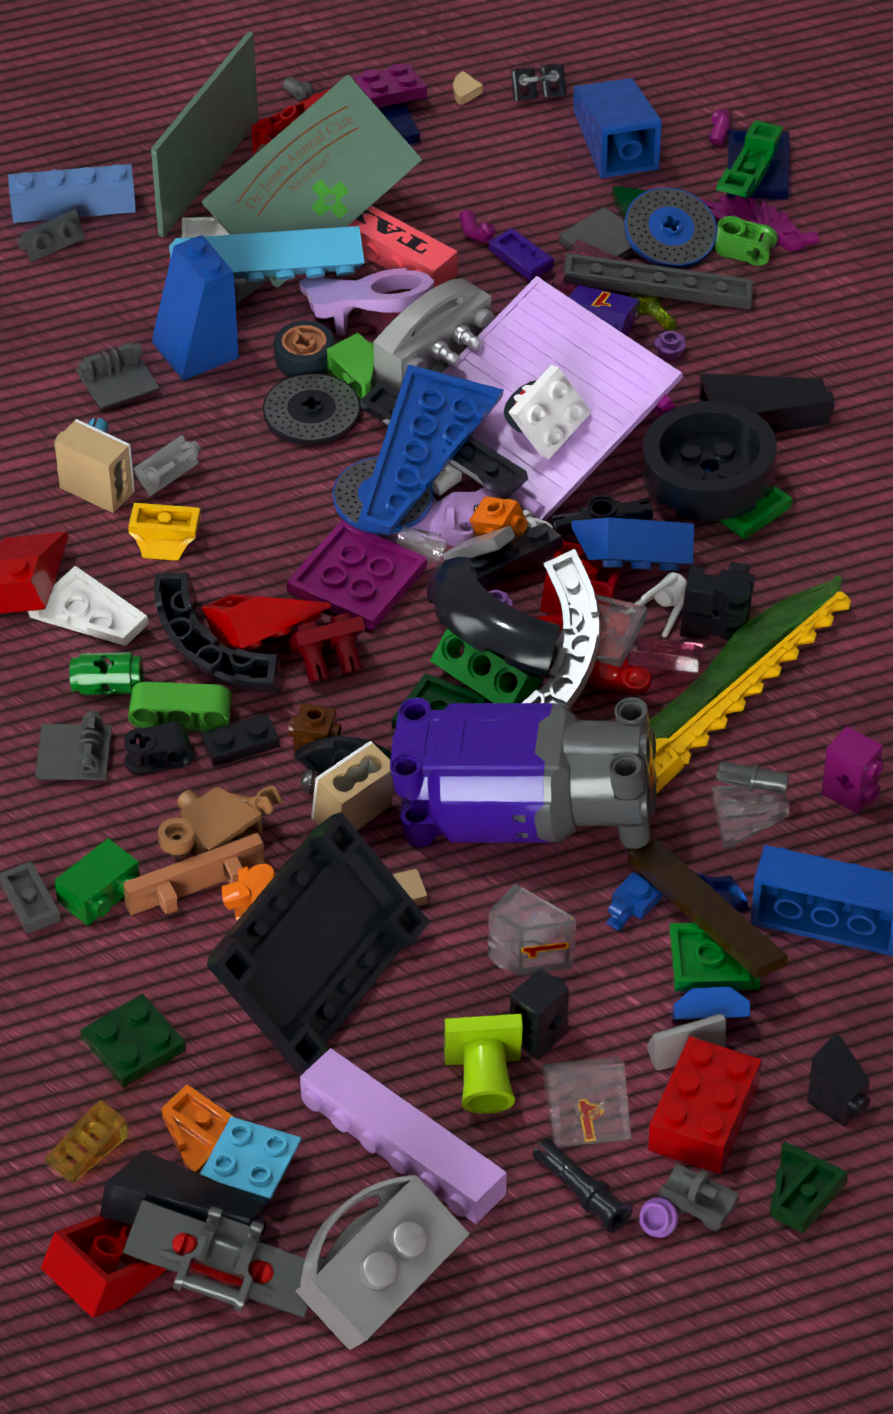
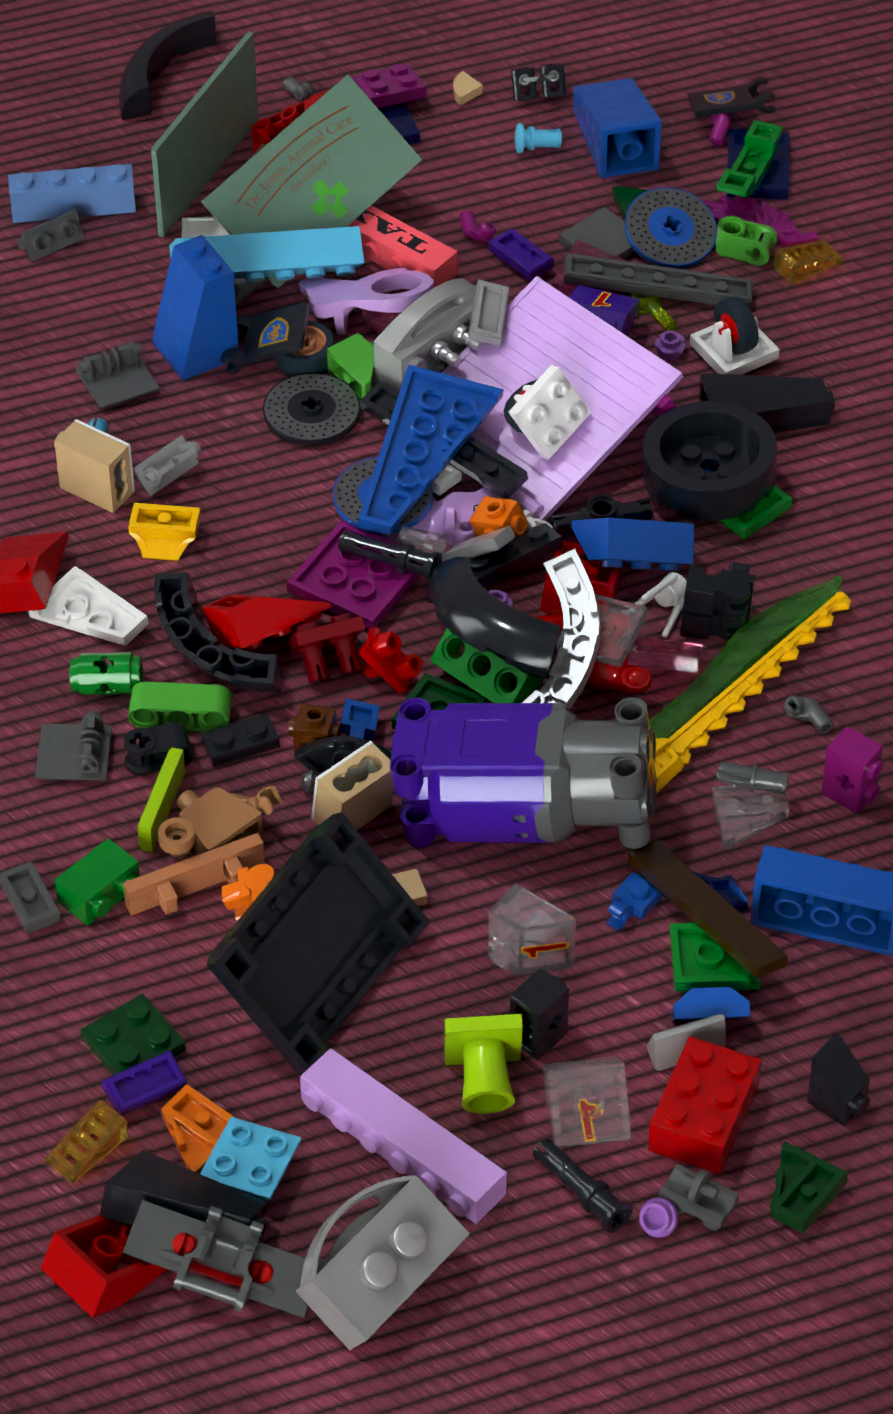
(144, 1083): none -> dark purple plate
(154, 56): none -> black brick
(161, 799): none -> lime tile
(268, 336): none -> black flag
(359, 719): none -> blue plate
(387, 660): none -> red hips
(404, 562): none -> black pin
(488, 312): none -> light grey tile
(536, 138): none -> medium azure pin
(731, 99): none -> black flag
(734, 341): none -> white plate
(799, 263): none -> clear yellow slope
(808, 710): none -> dark grey arm

